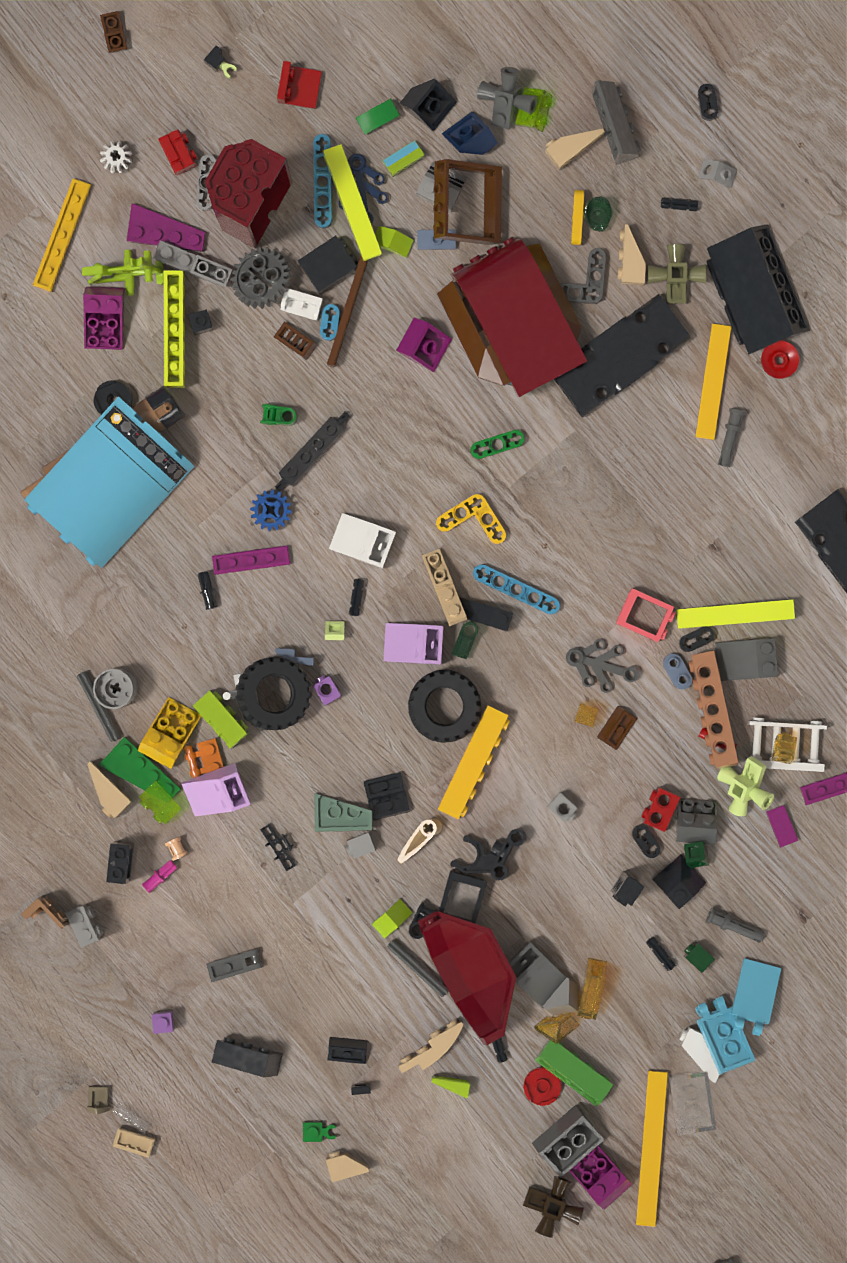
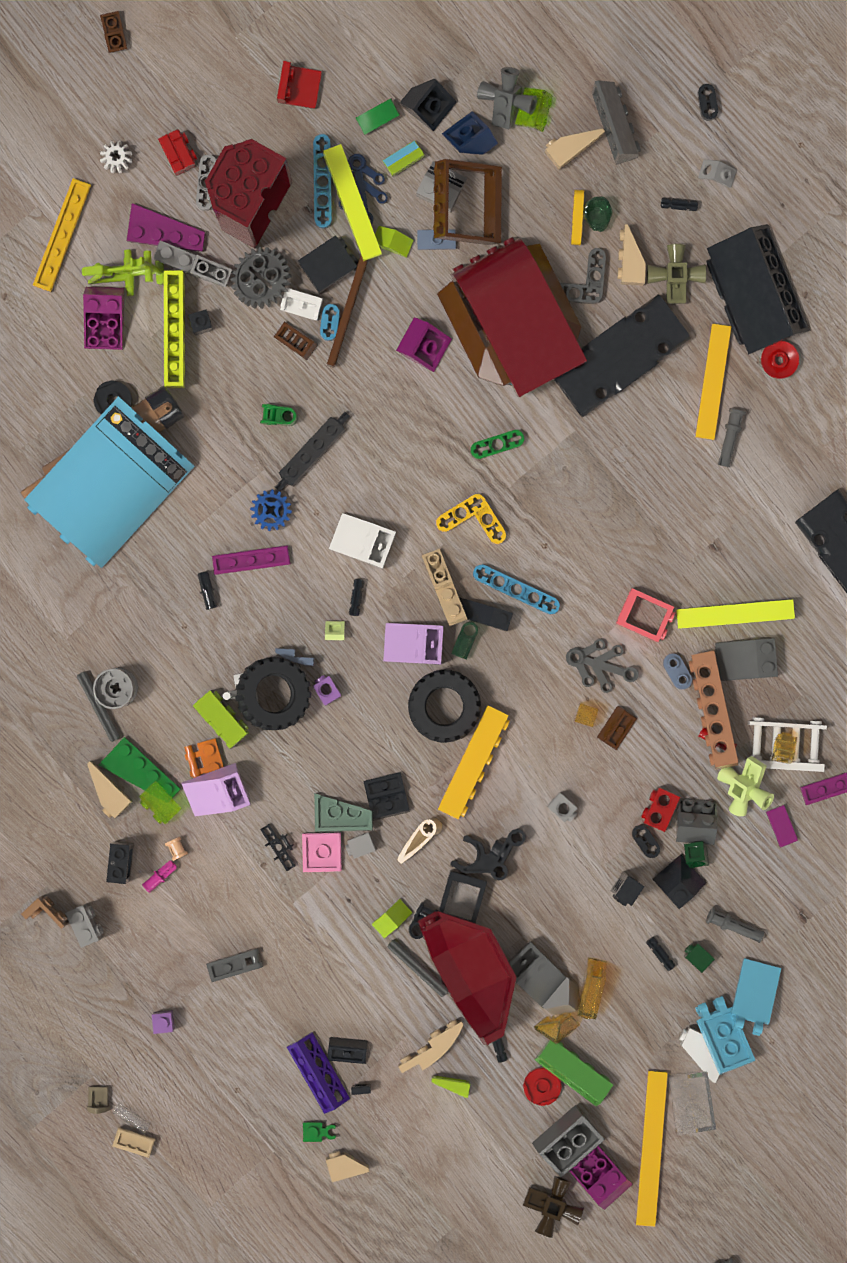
(169, 733): yellow slope -> none
(217, 61): black piece -> none
(247, 1058): black wedge -> none
(315, 1075): none -> dark purple fence
(321, 852): none -> bright pink tile
(693, 635): black beam -> none

